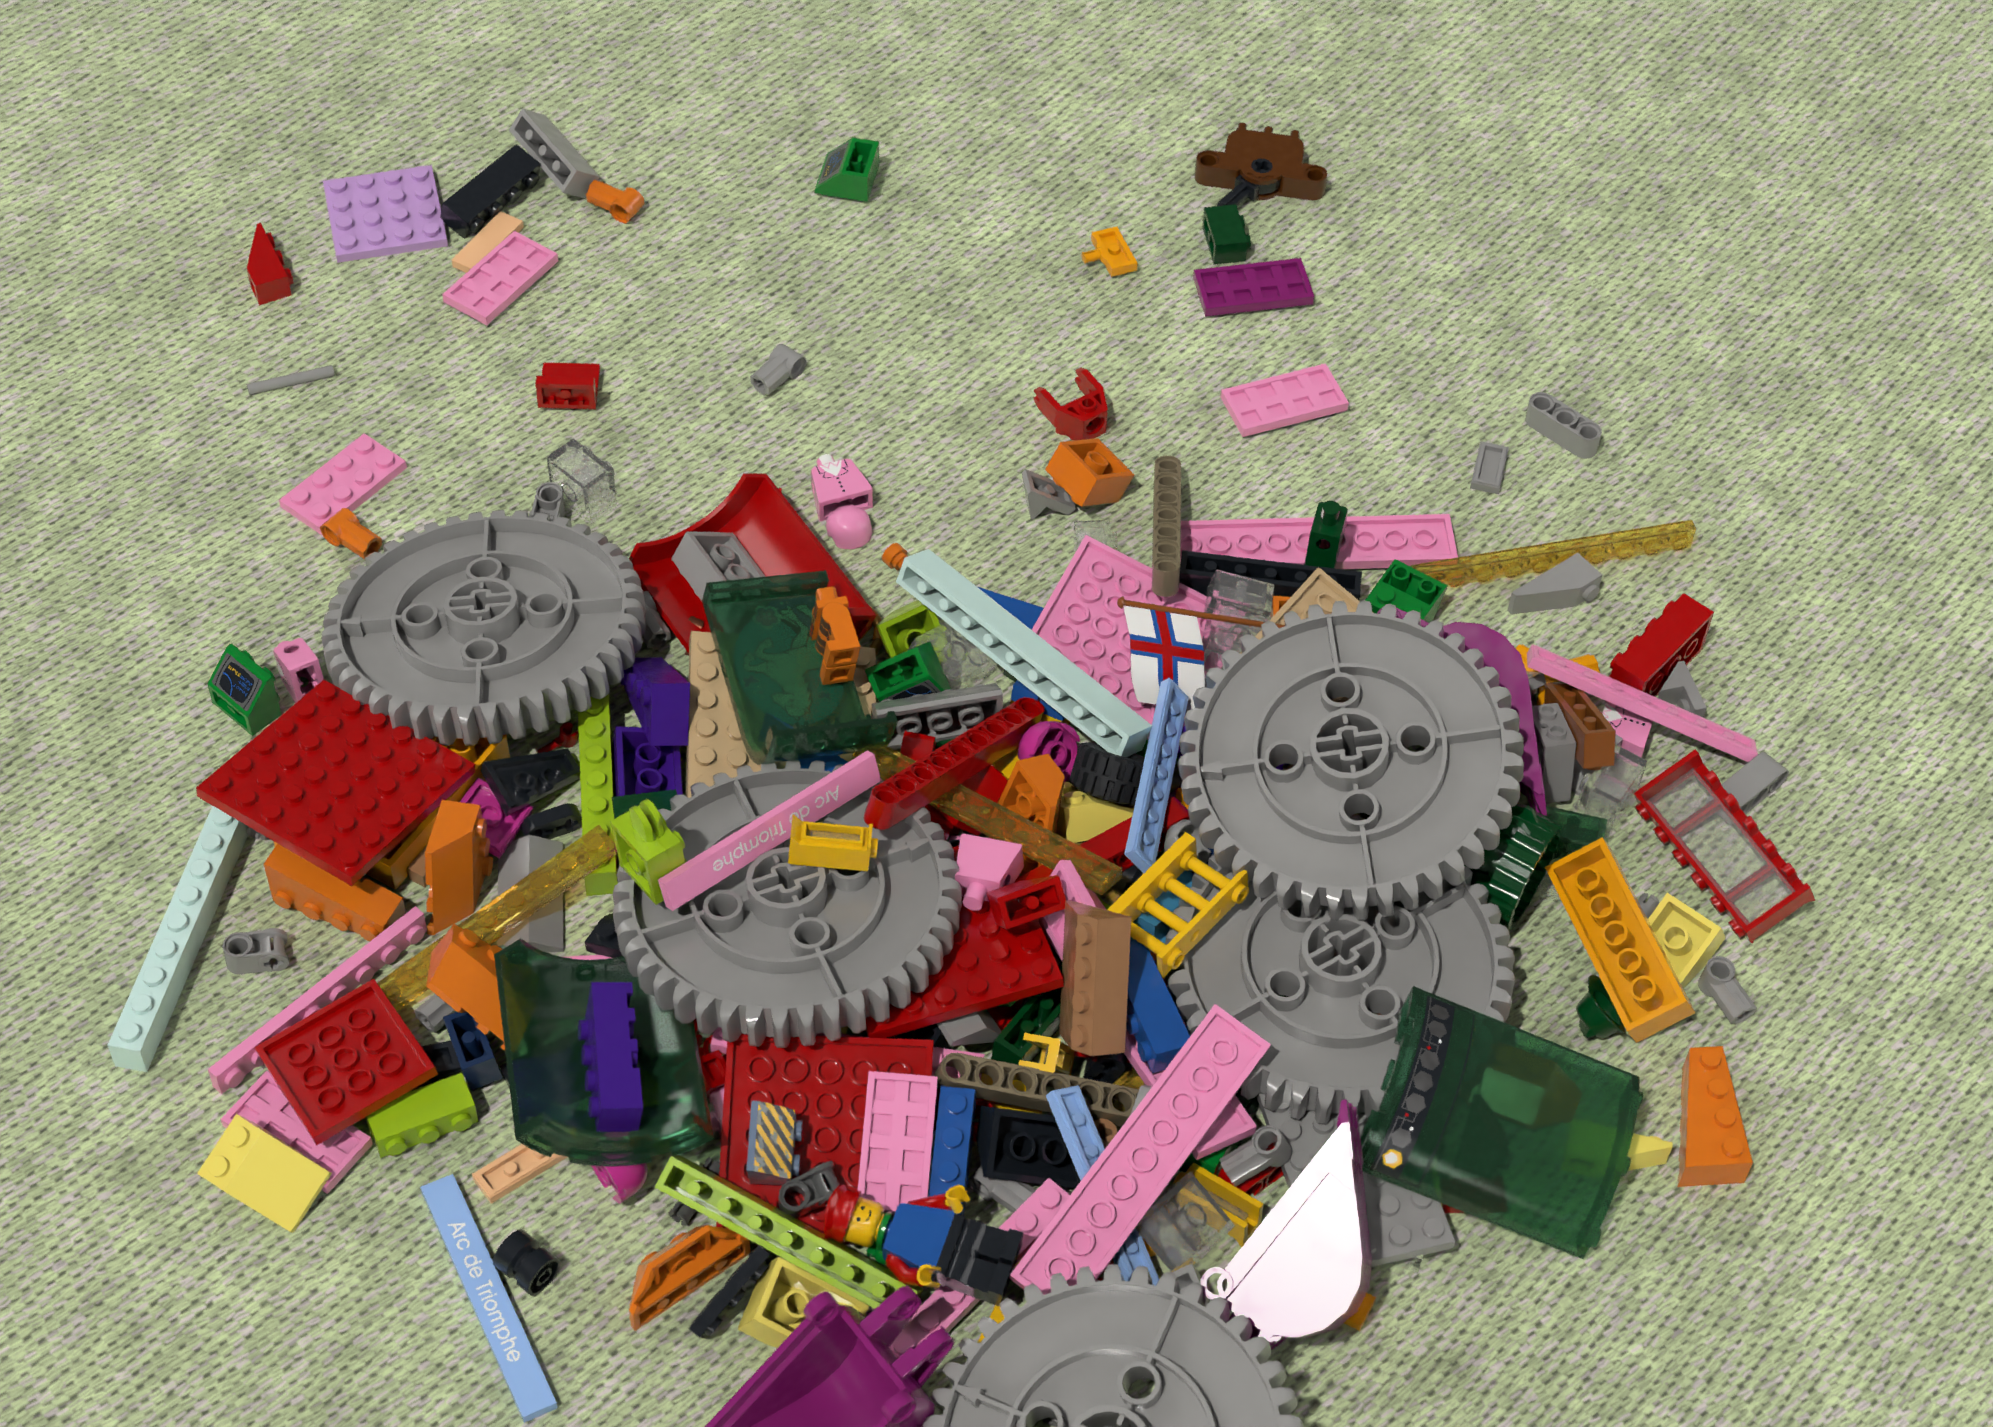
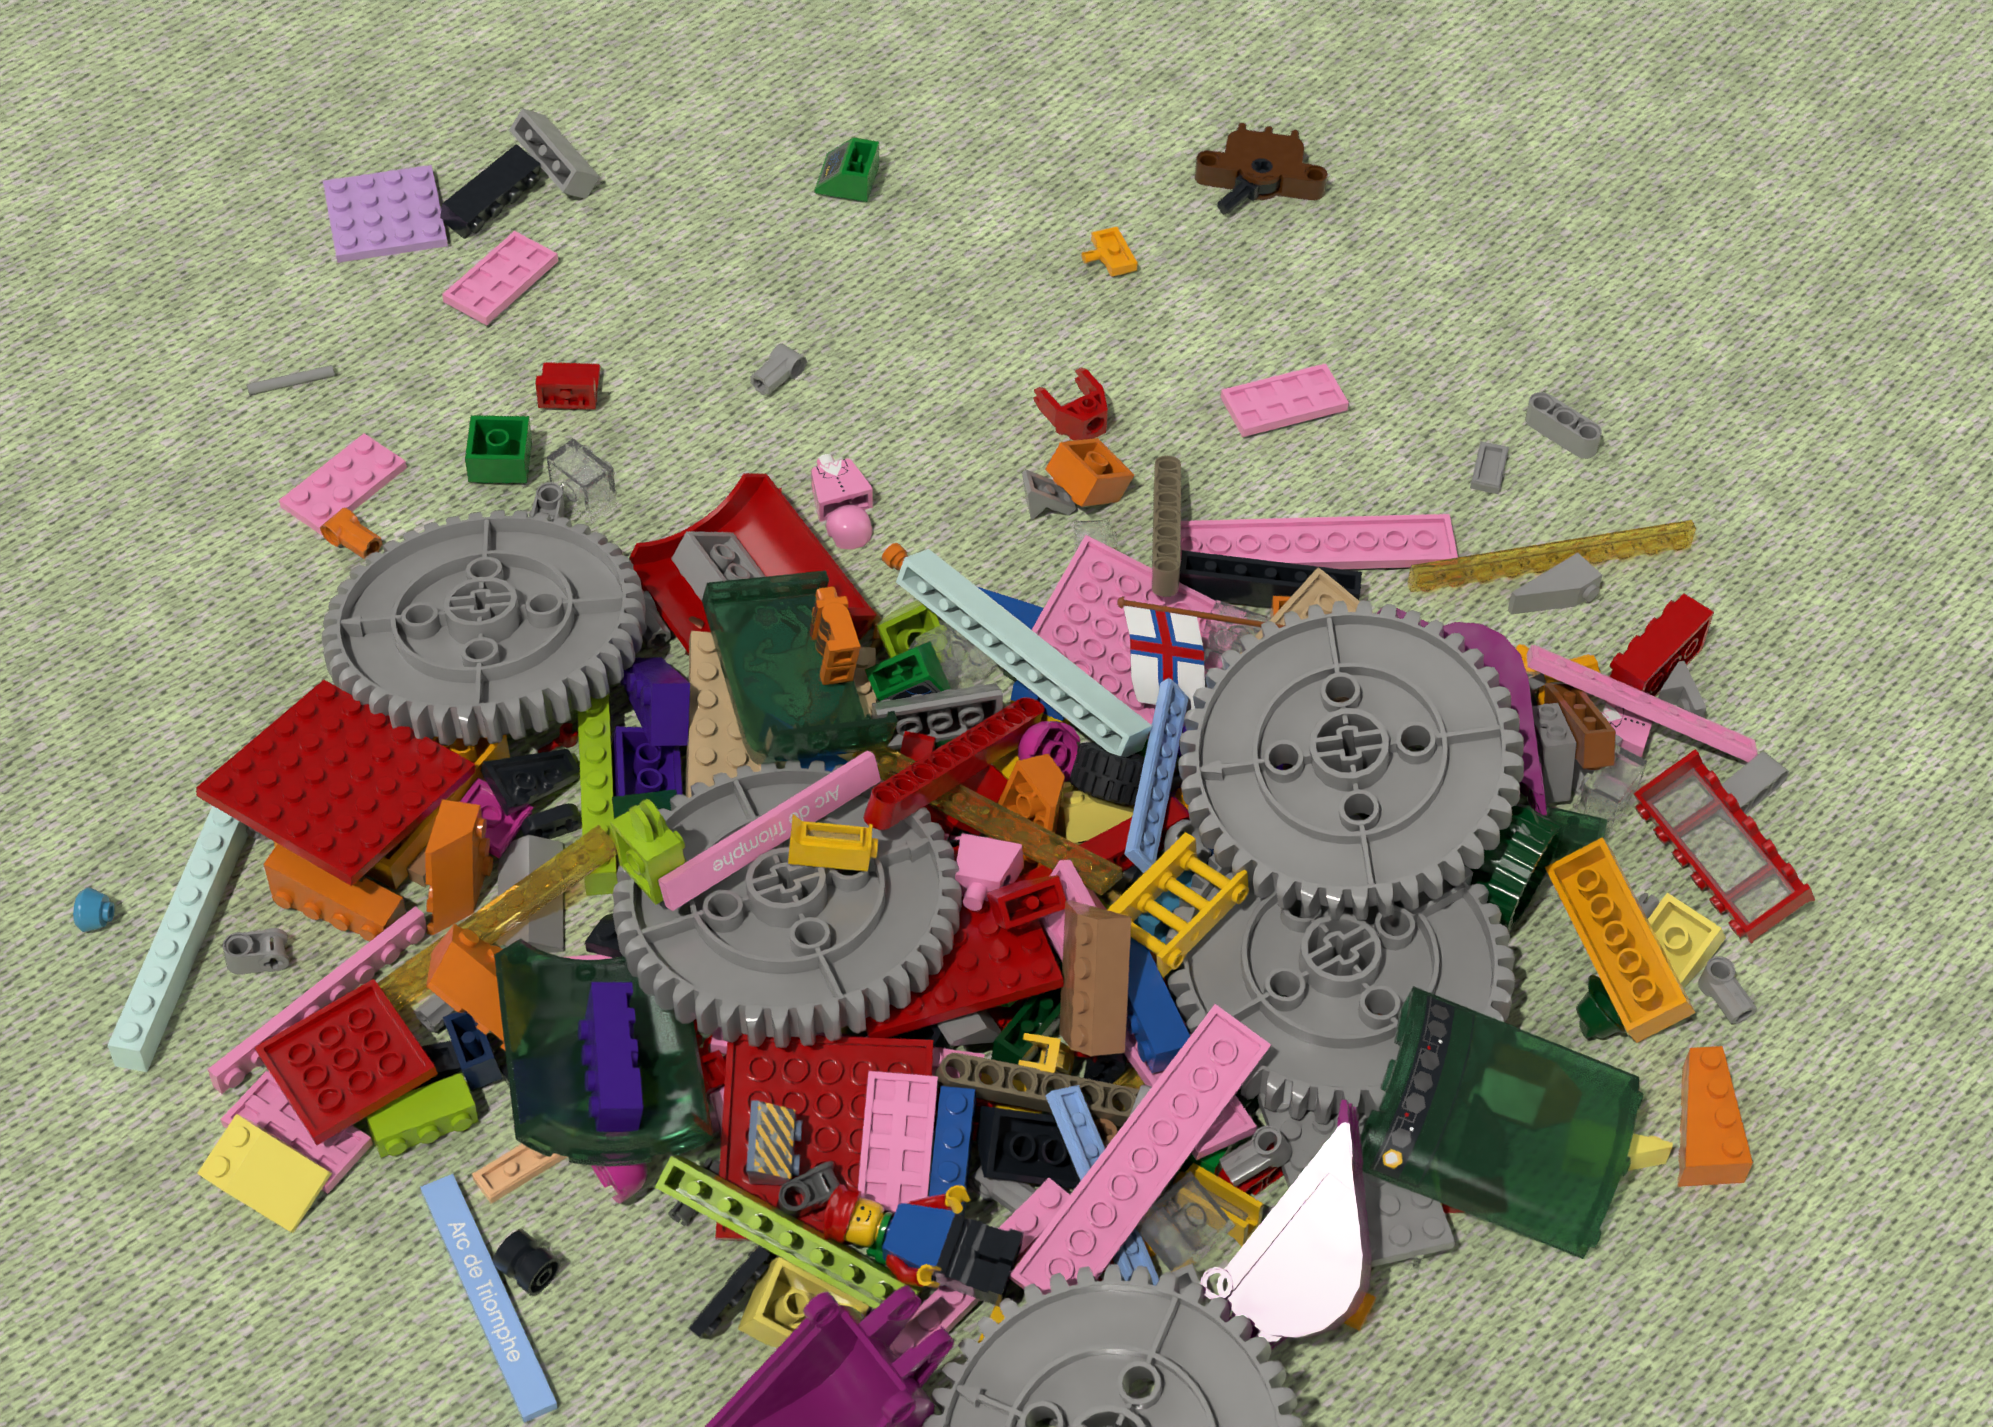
(92, 910): none -> dark azure cone
(244, 690): green slope -> none
(265, 269): red slope -> none
(295, 661): bright pink torso -> none
(486, 240): light nougat tile -> none
(498, 449): none -> green brick
(620, 203): orange piece -> none
(682, 1269): orange wedge -> none
(1225, 234): dark green brick -> none
(1240, 592): clear brick -> none
(1253, 287): magenta plate -> none
(1328, 525): dark green torso -> none
(1408, 591): green slope -> none

